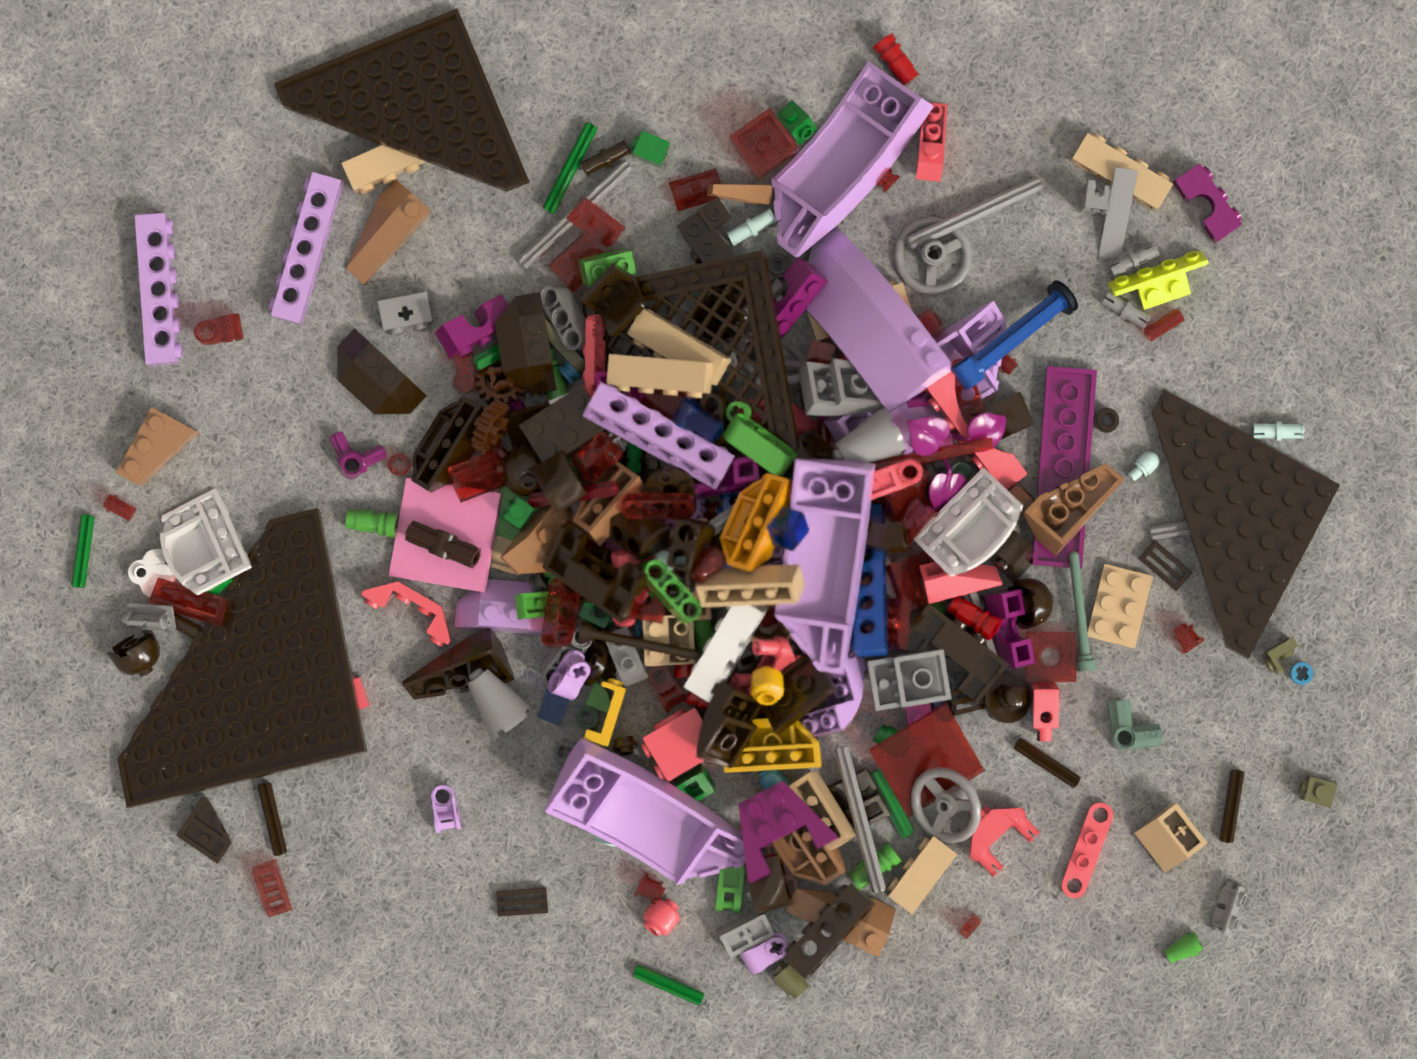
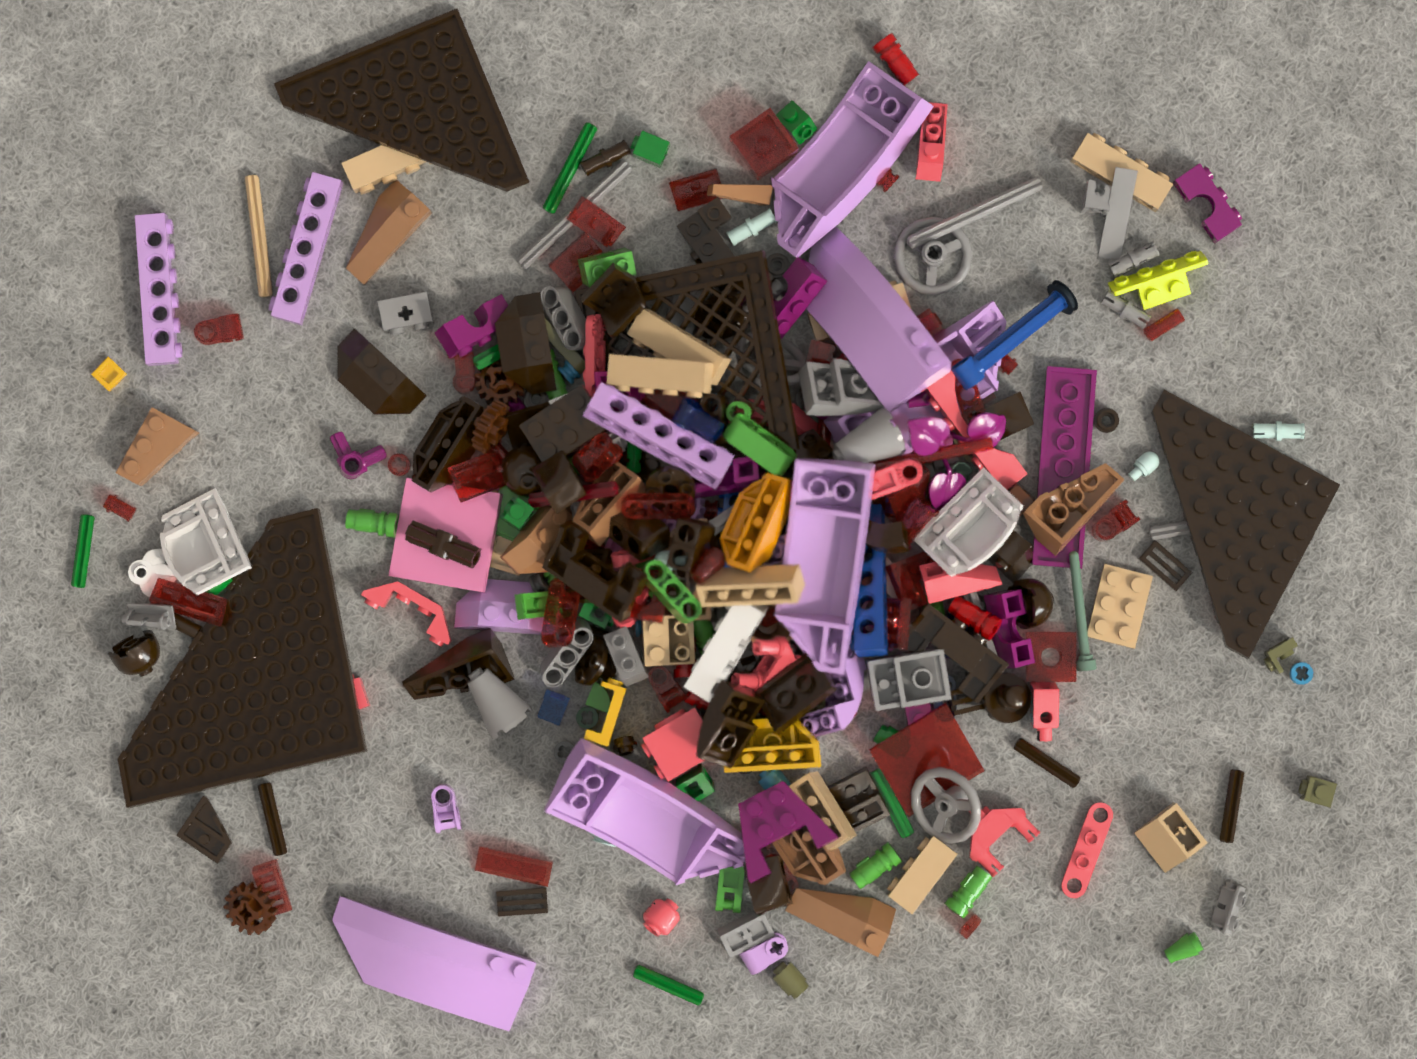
(109, 374): none -> yellow tile
(250, 908): none -> reddish brown gear
(258, 236): none -> tan axle
(433, 964): none -> lavender slope
(513, 866): none -> clear red slope
(569, 675): lavender piece -> none
(590, 633): dark brown piece -> none
(650, 888): clear red brick -> none
(767, 685): yellow head -> none
(788, 528): clear blue panel -> none
(860, 819): light grey axle -> none
(860, 907): dark brown brick -> none
(969, 890): none -> bright green axle
(1118, 519): none -> clear red piece
(1139, 736): sand green piece -> none
(1187, 637): clear red brick -> none

